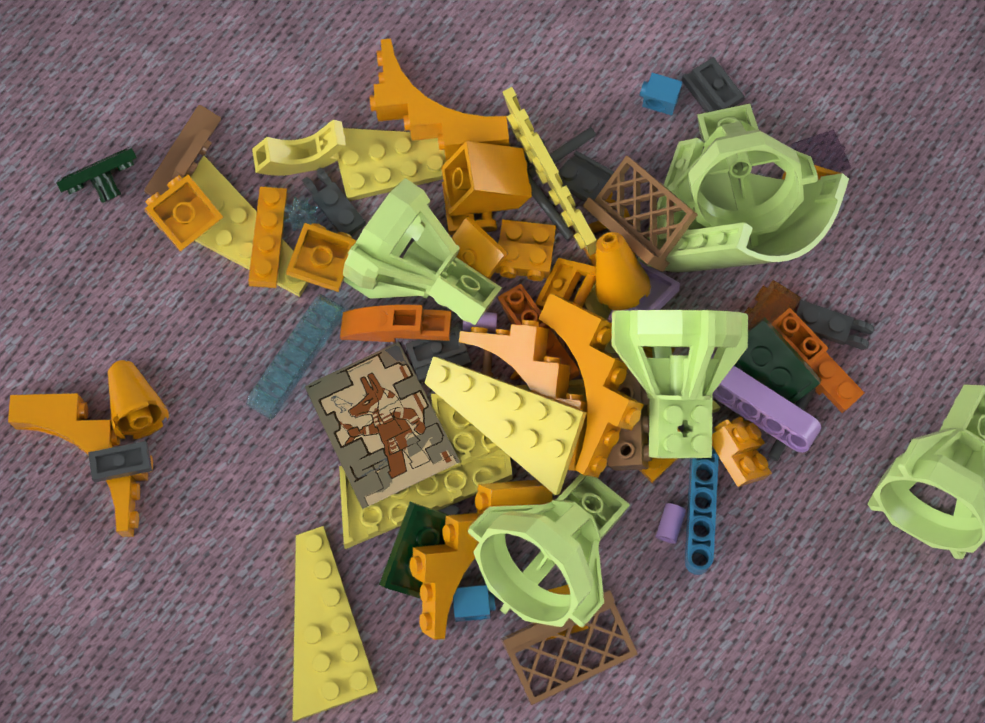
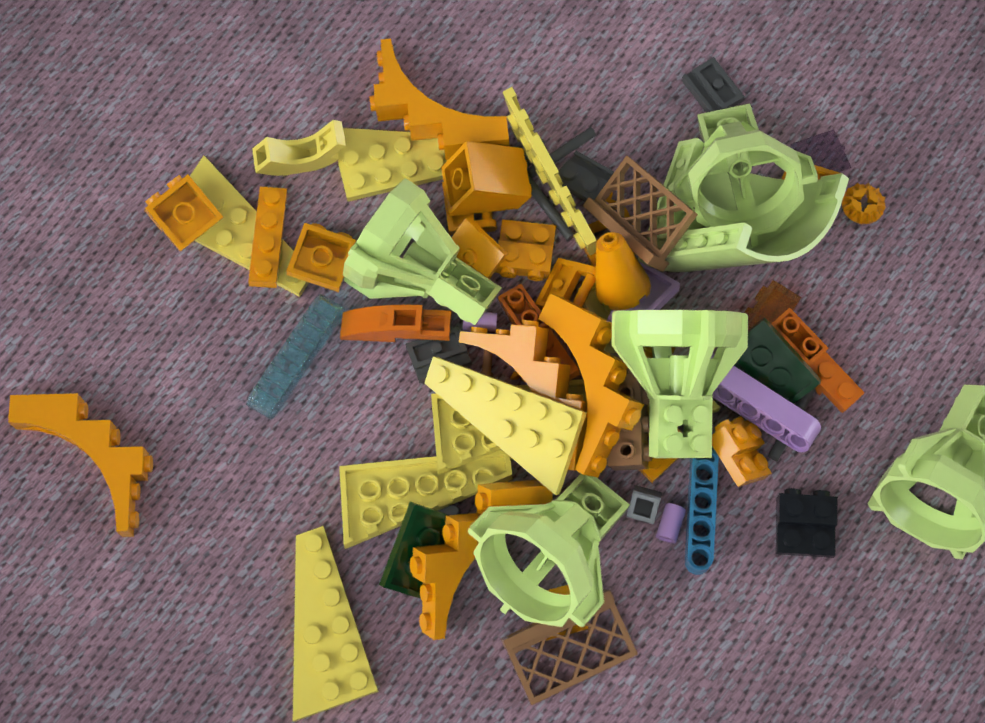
(99, 175): dark green plate -> none
(120, 461): dark grey plate -> none
(133, 402): light orange cone -> none
(185, 150): medium nougat bracket -> none
(304, 208): clear light blue gear -> none
(335, 204): dark grey hinge -> none
(381, 425): sticker -> none
(473, 603): dark azure brick -> none
(644, 504): none -> dark grey slope
(661, 93): dark azure brick -> none
(806, 523): none -> black plate
(834, 325): dark grey hinge -> none
(853, 209): none -> light orange gear

